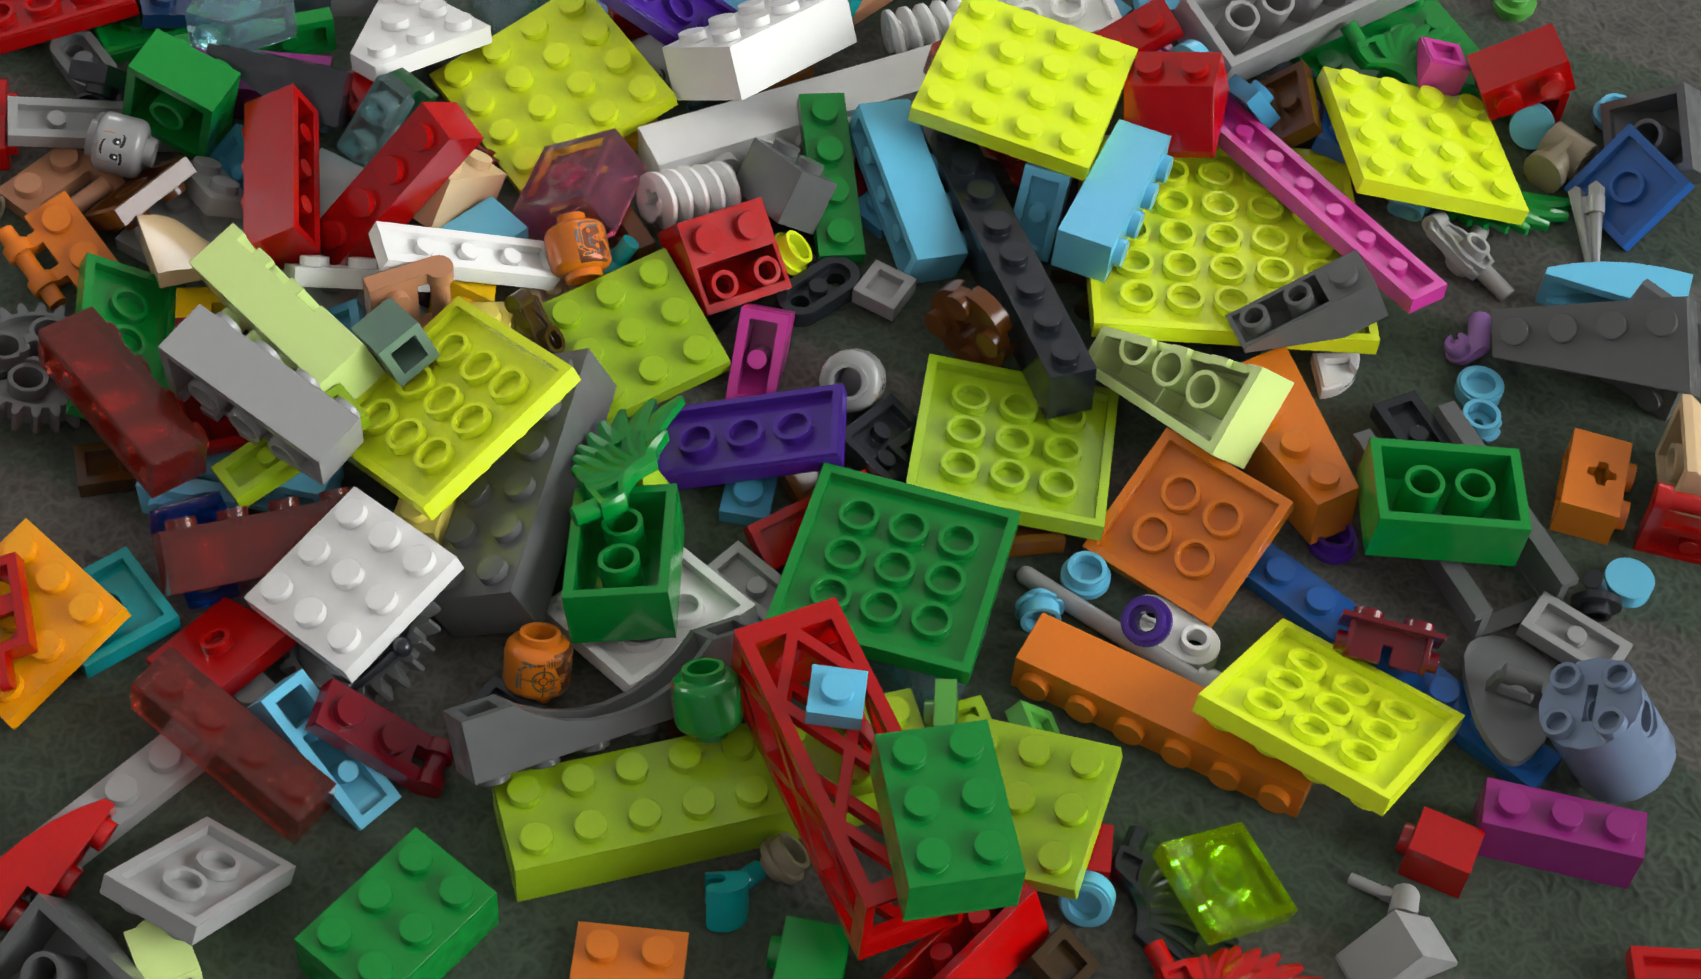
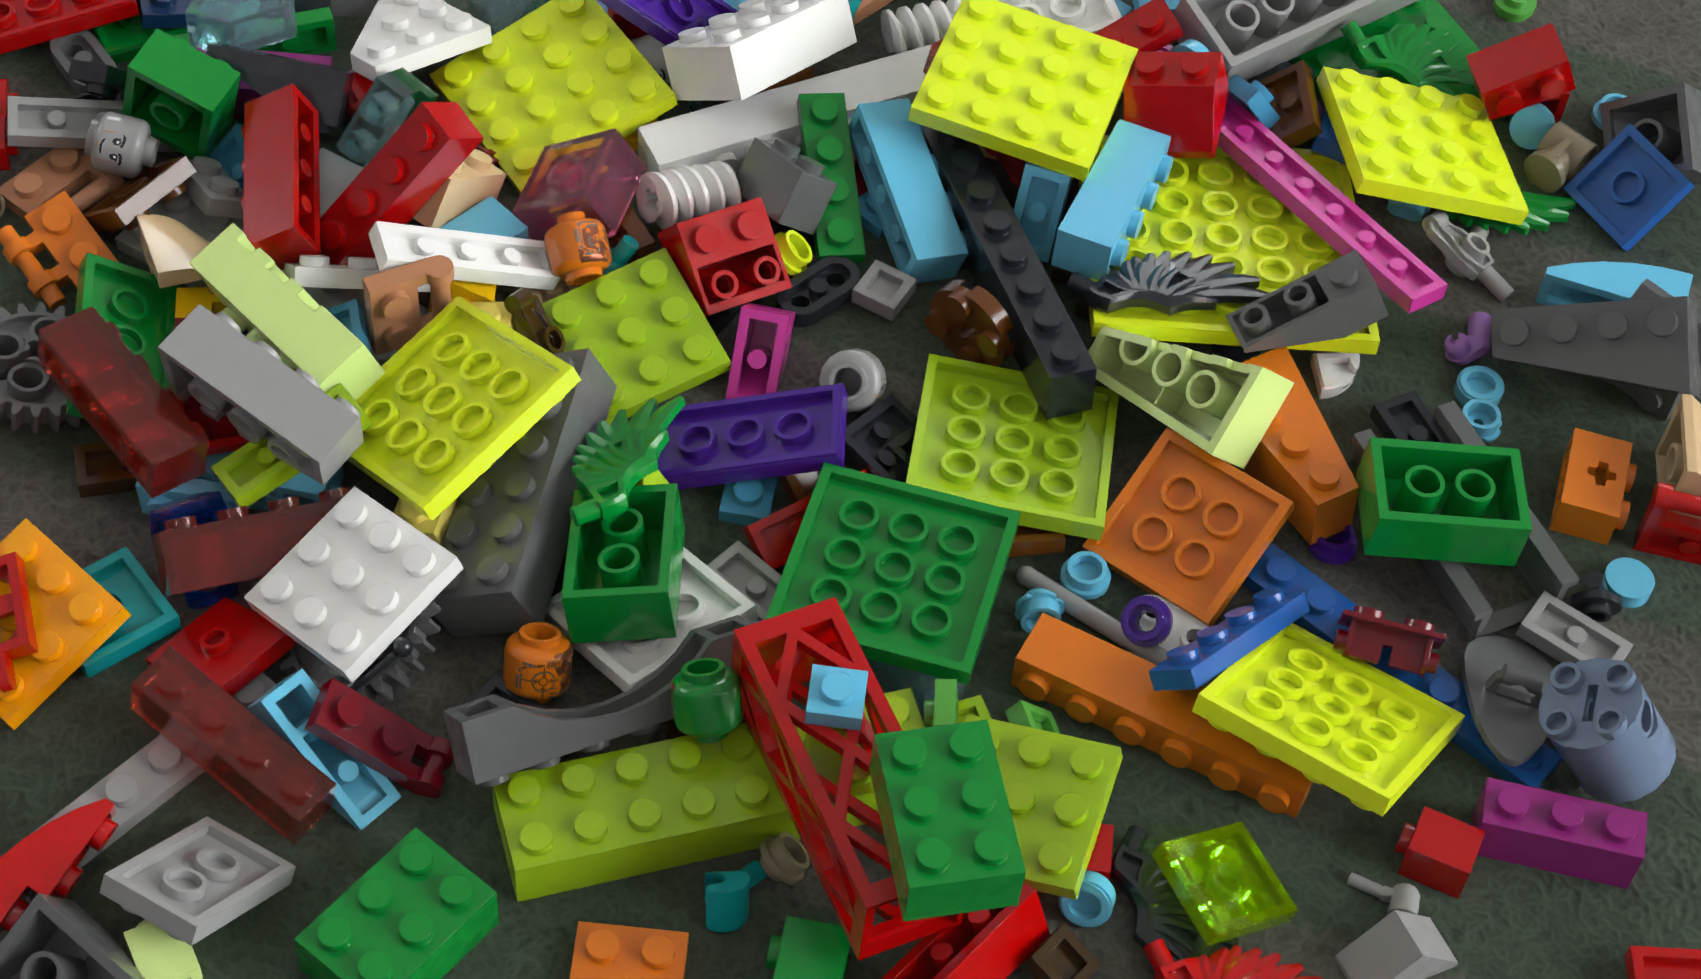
(396, 341): sand green brick -> none
(1167, 285): none -> black animal
(1226, 643): none -> blue plate
(1441, 65): dark pink slope -> none
(1588, 216): light grey piece -> none

